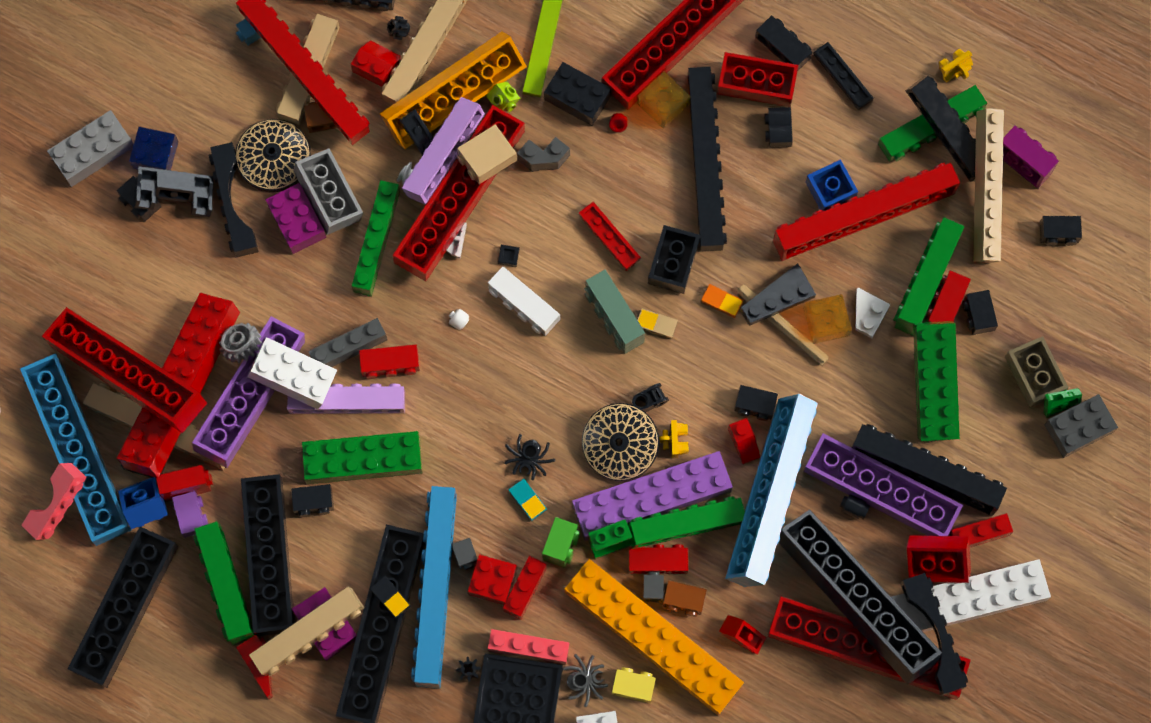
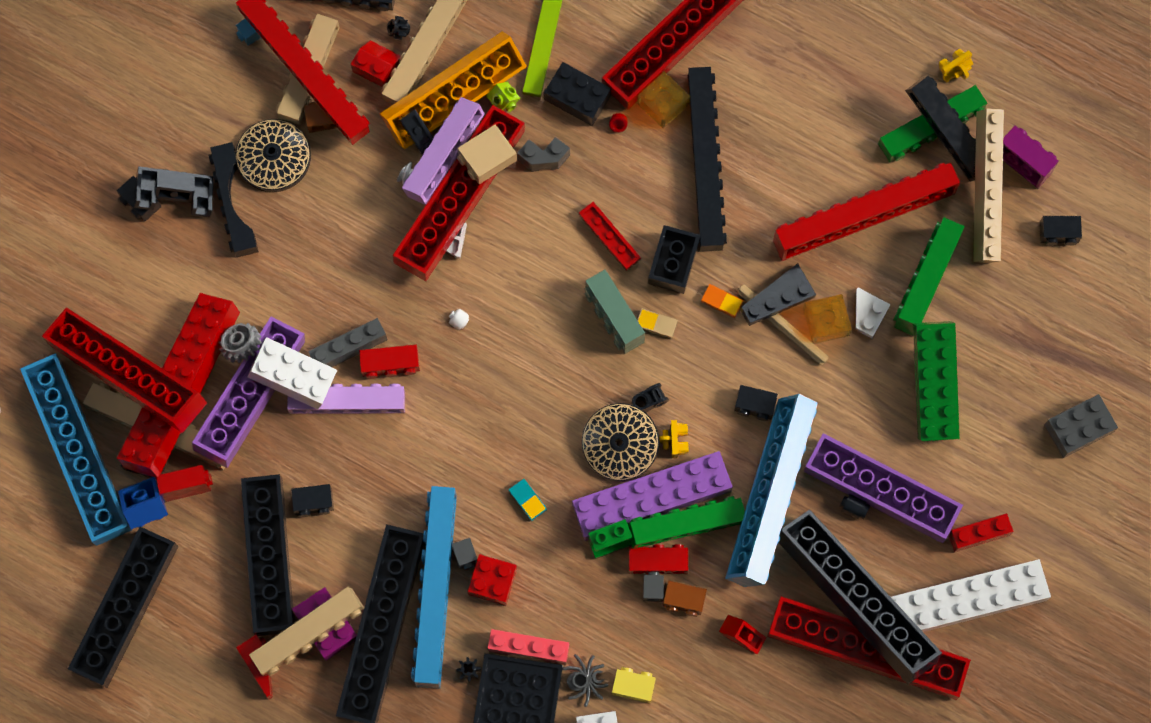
(66, 483): coral arch -> none
(91, 148): light grey brick -> none
(153, 149): clear blue brick -> none
(189, 513): medium lavender brick -> none
(225, 583): green brick -> none
(296, 218): magenta brick -> none
(328, 191): light grey brick -> none
(362, 457): green brick -> none
(376, 238): green brick -> none
(390, 597): black tile -> none
(508, 255): black tile -> none
(523, 301): white brick -> none
(525, 587): red brick -> none
(528, 456): black animal -> none
(560, 542): bright green brick -> none
(653, 637): light orange brick -> none
(744, 441): red slope -> none
(757, 79): red brick -> none
(779, 126): black brick -> none
(783, 42): black brick -> none
(831, 185): blue brick -> none
(843, 76): black tile -> none
(919, 594): black arch -> none
(930, 470): black brick -> none
(939, 558): red brick -> none
(949, 298): red brick -> none
(980, 312): black brick -> none
(1035, 371): dark tan brick -> none
(1060, 401): green wing -> none

